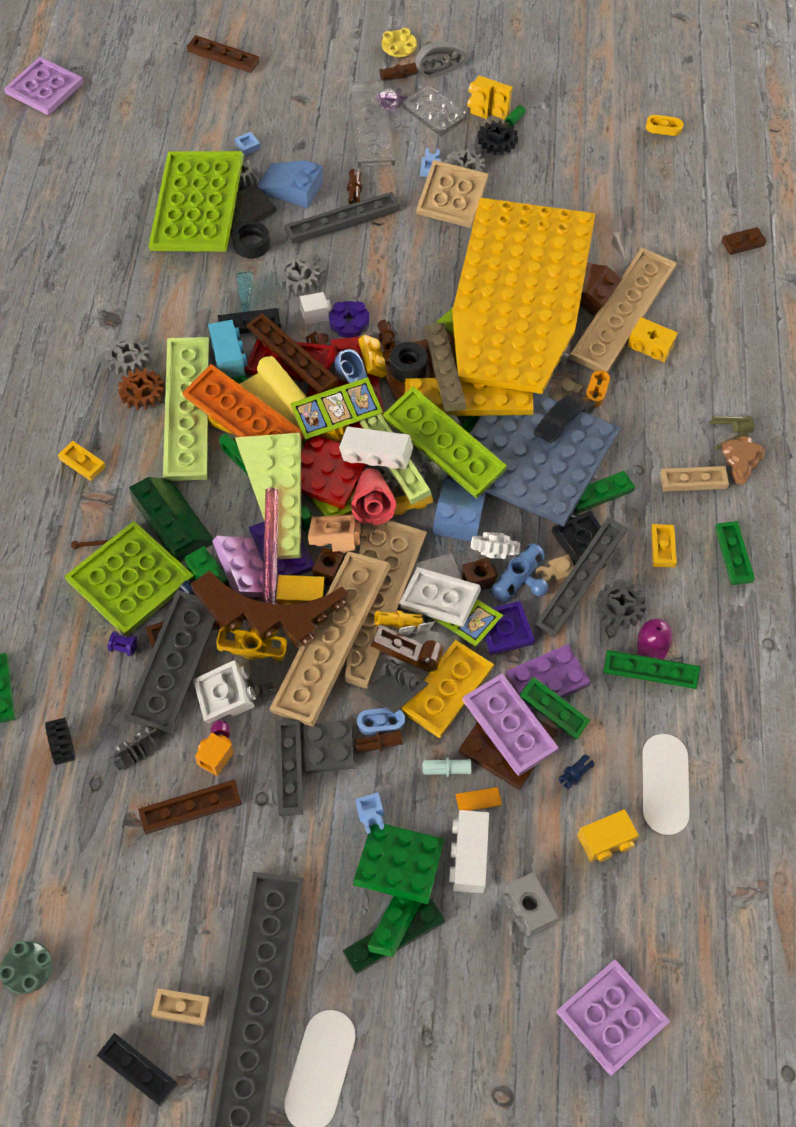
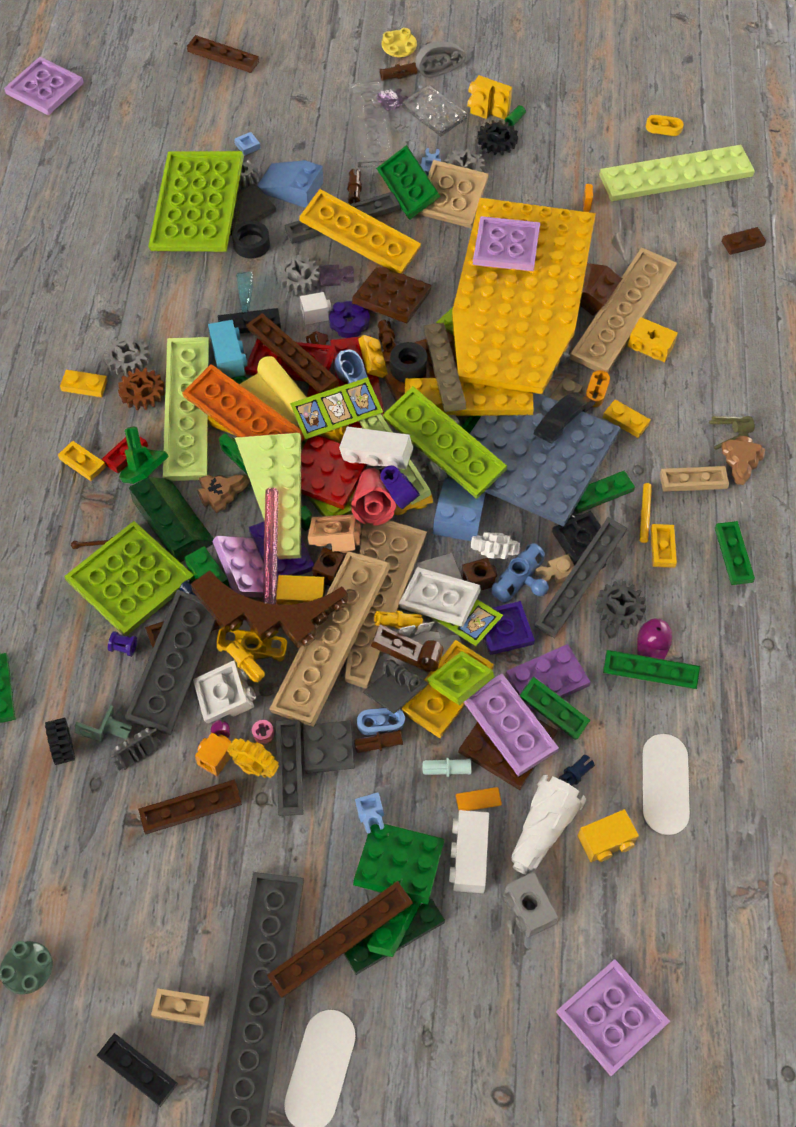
(83, 383): none -> yellow plate
(108, 725): none -> sand green bracket
(116, 458): none -> red plate
(139, 458): none -> green piece
(221, 490): none -> medium nougat rock
(245, 661): none -> yellow axle
(253, 758): none -> yellow gear
(256, 729): none -> bright pink bush
(332, 275): none -> clear purple plate
(339, 939): none -> reddish brown plate
(359, 232): none -> yellow plate
(391, 294): none -> reddish brown plate
(399, 486): none -> dark purple piece
(408, 182): none -> green tile
(460, 678): none -> lime plate
(506, 243): none -> lavender plate
(549, 814): none -> white cone
(587, 198): none -> light orange tile
(626, 418): none -> yellow plate
(645, 513): none -> yellow bar
(676, 172): none -> yellowish green plate

